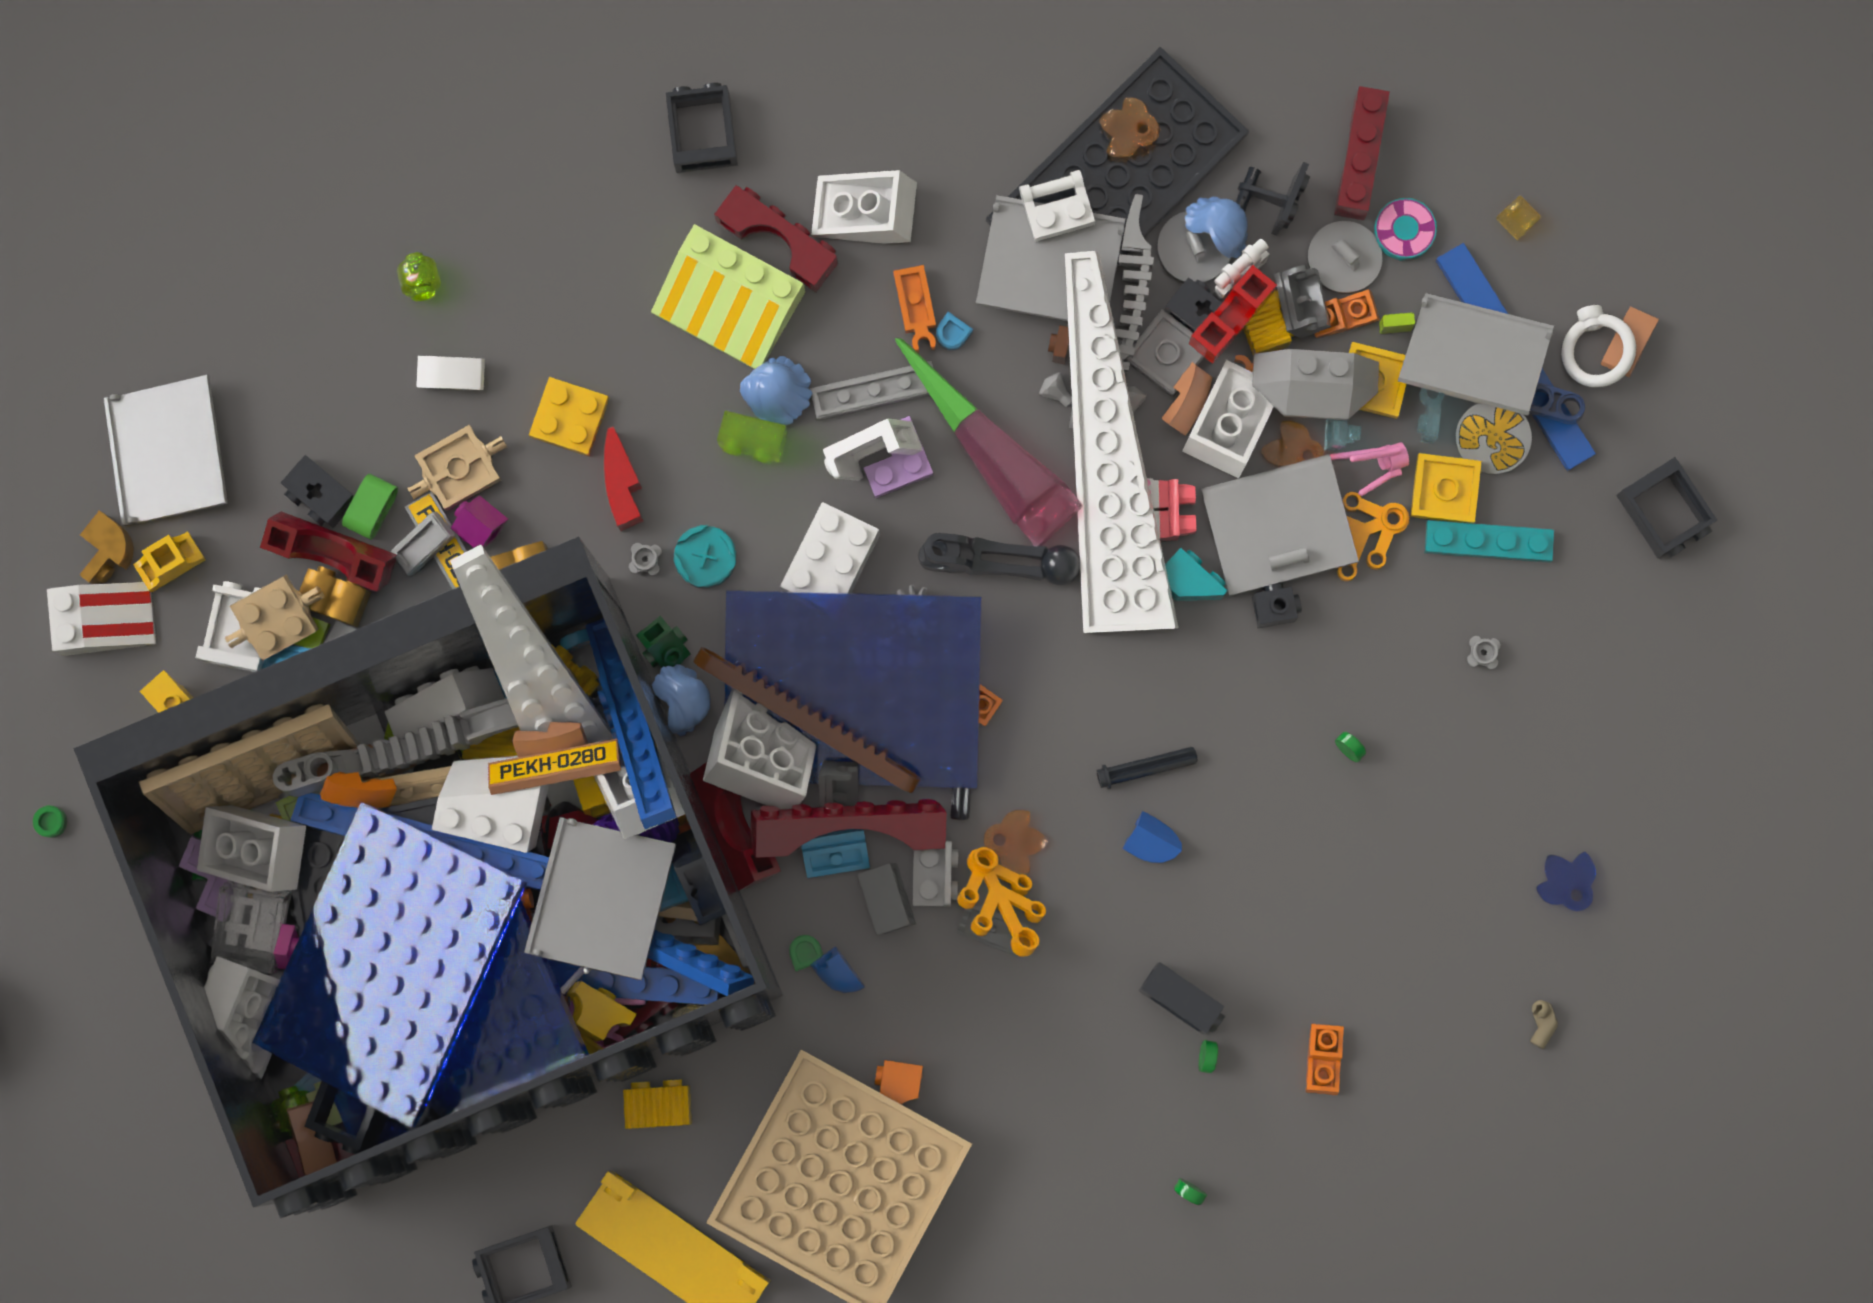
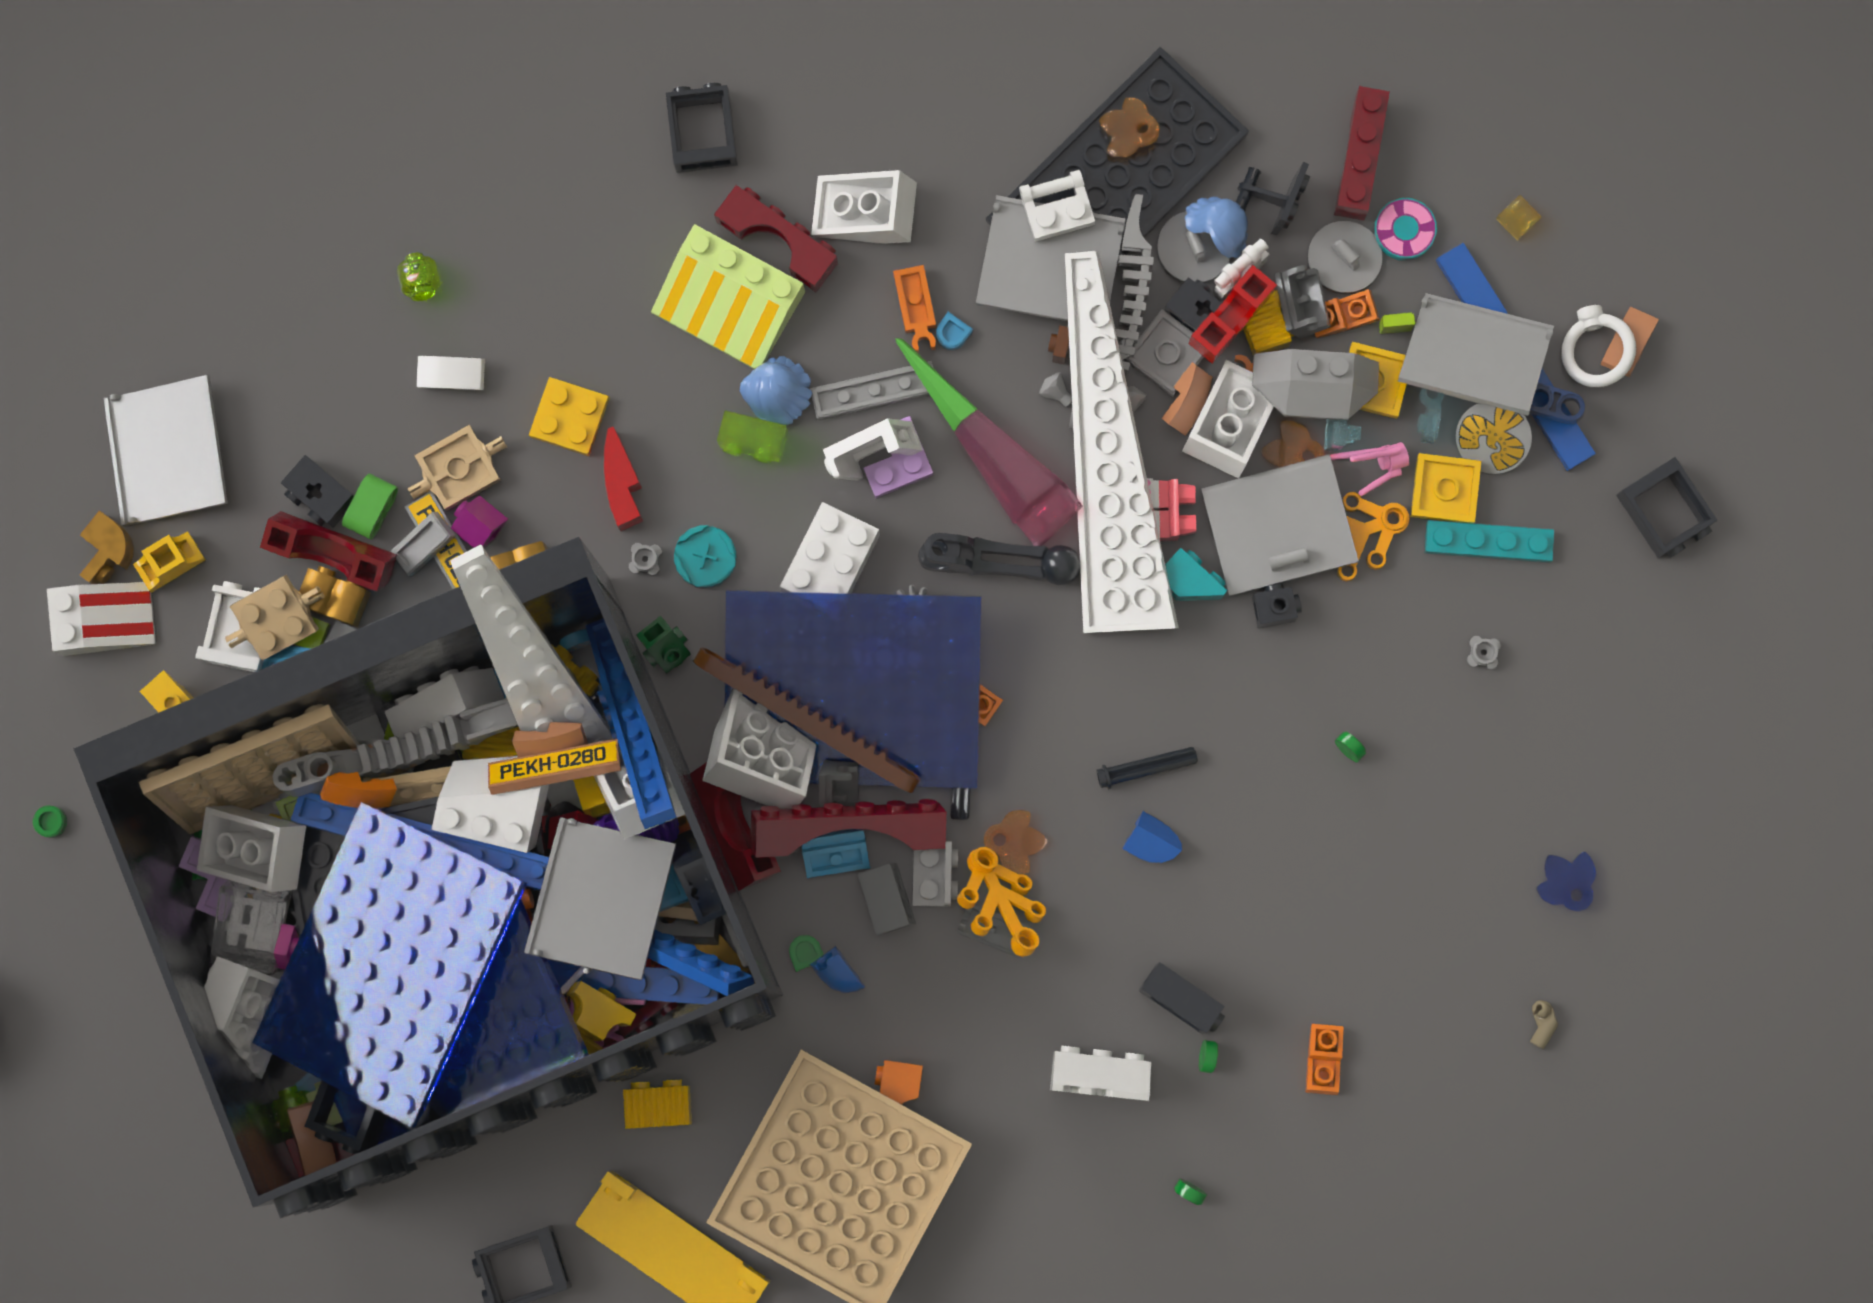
(685, 696): medium blue hair -> none
(1101, 1074): none -> white wedge

